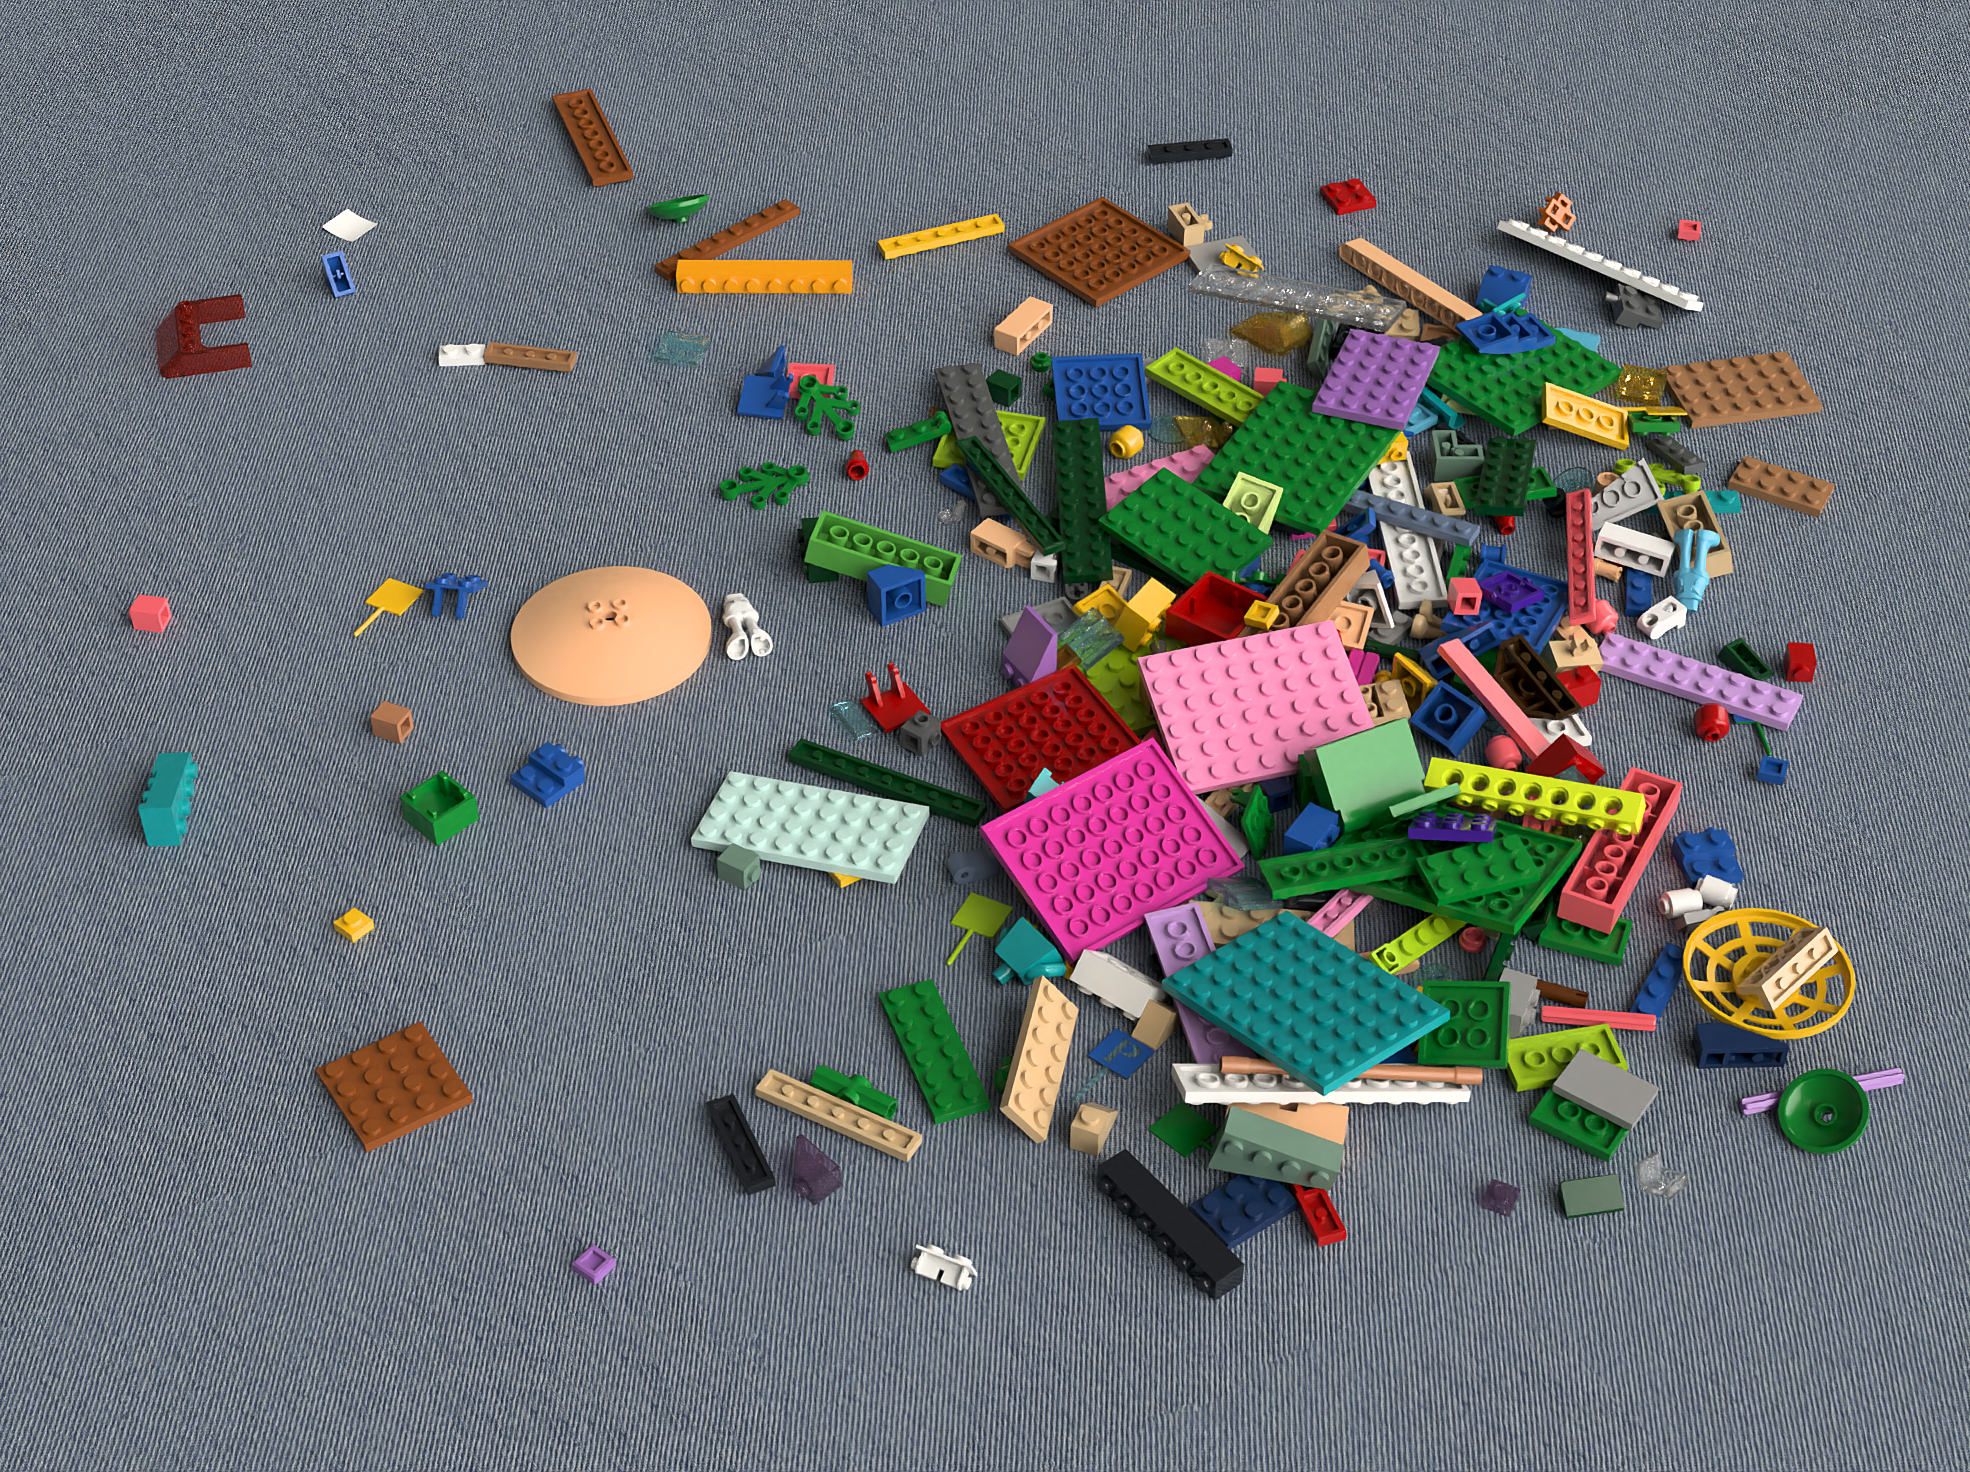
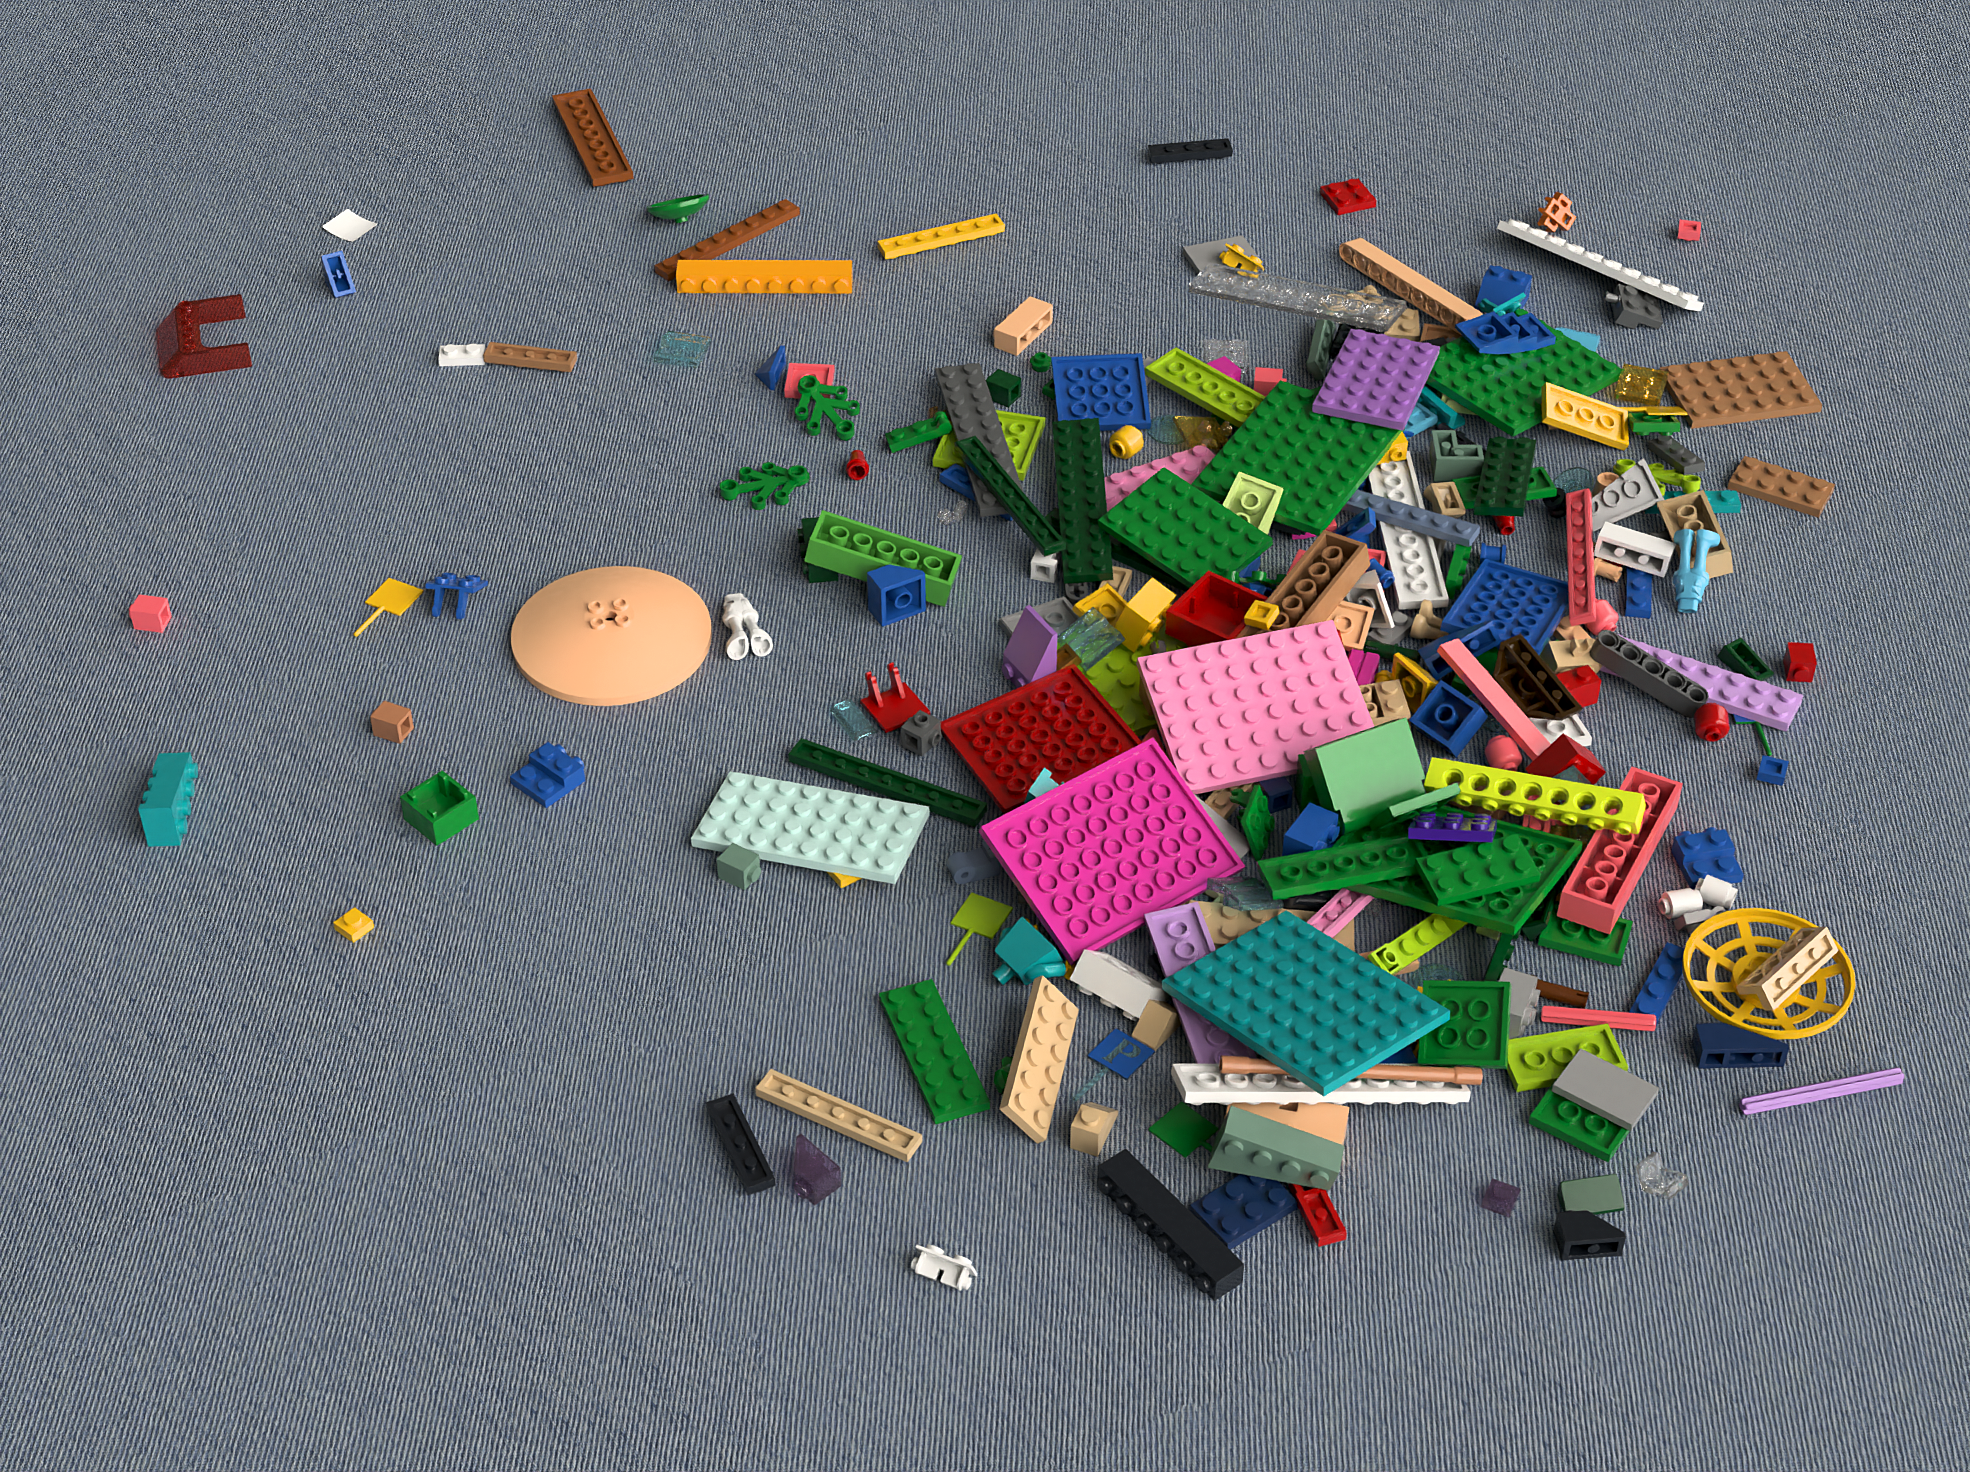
(394, 1086): dark orange plate -> none
(593, 1264): medium lavender tile -> none
(765, 396): blue plate -> none
(854, 1090): green piece -> none
(1001, 544): light nougat hinge -> none
(1099, 251): dark orange plate -> none
(1187, 225): tan brick -> none
(1275, 331): clear yellow slope -> none
(1464, 596): coral brick -> none
(1472, 940): coral plate -> none
(1510, 591): dark purple plate -> none
(1586, 1236): none -> black slope
(1648, 673): none -> dark grey beam
(1661, 618): white leg -> none
(1817, 1095): green dish -> none

